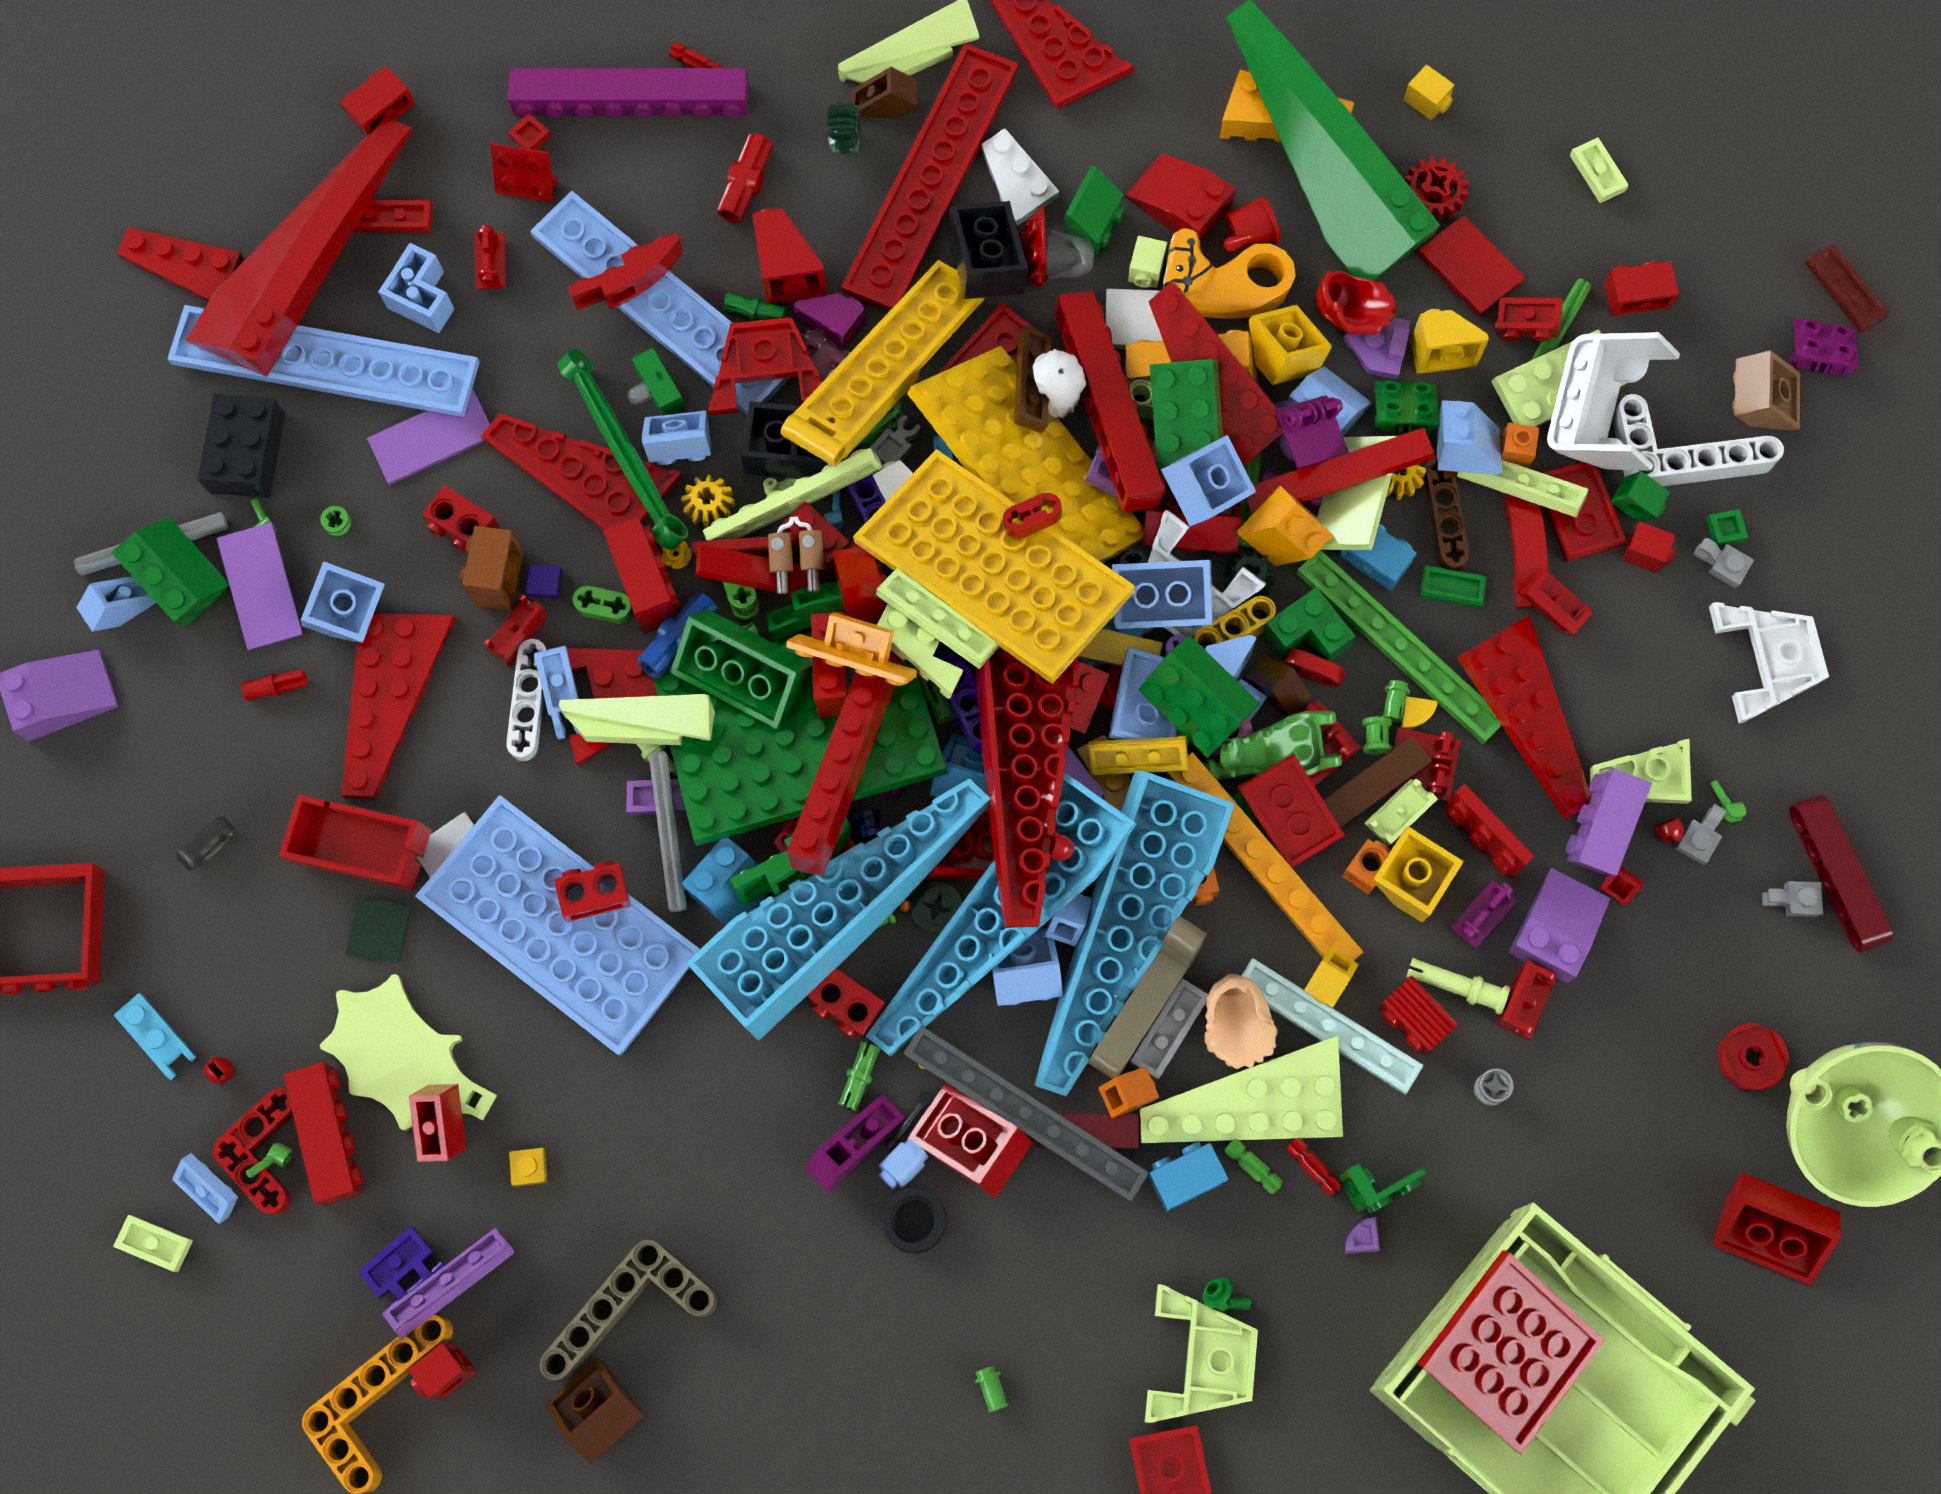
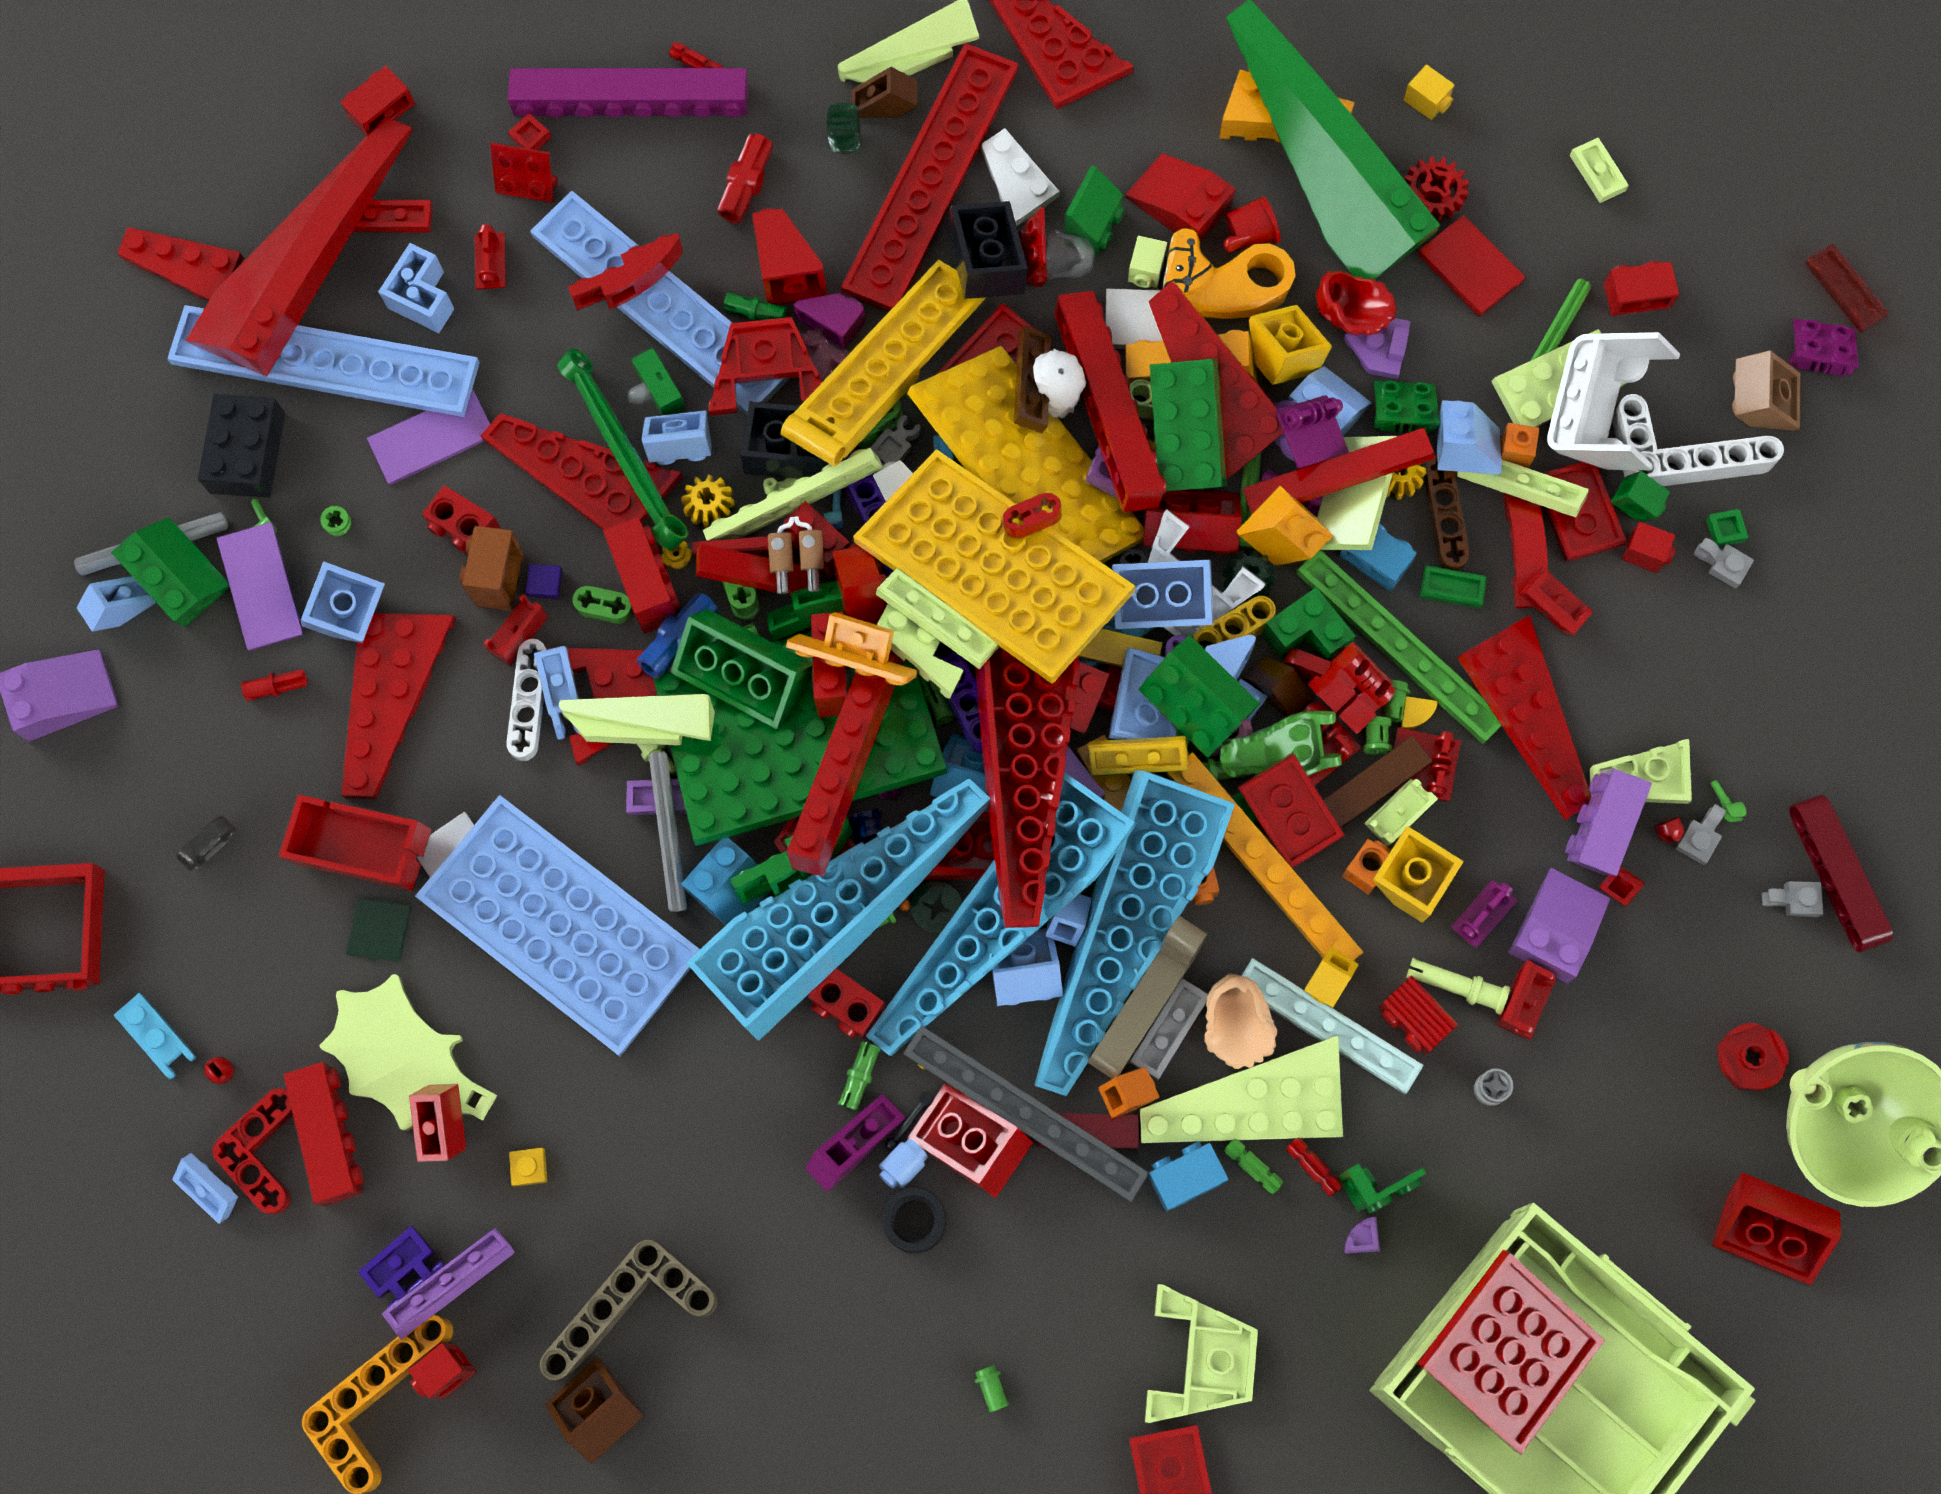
(153, 1243): yellowish green plate -> none
(277, 1154): bright green hand -> none
(593, 900): red brick -> none
(1061, 847): red hinge -> none
(1208, 481): light blue slope -> none
(1218, 1295): green plate -> none
(1353, 687): none -> red hips
(1446, 342): yellow slope -> none
(1487, 832): red plate -> none
(1529, 318): red bracket -> none
(1784, 650): white wing -> none

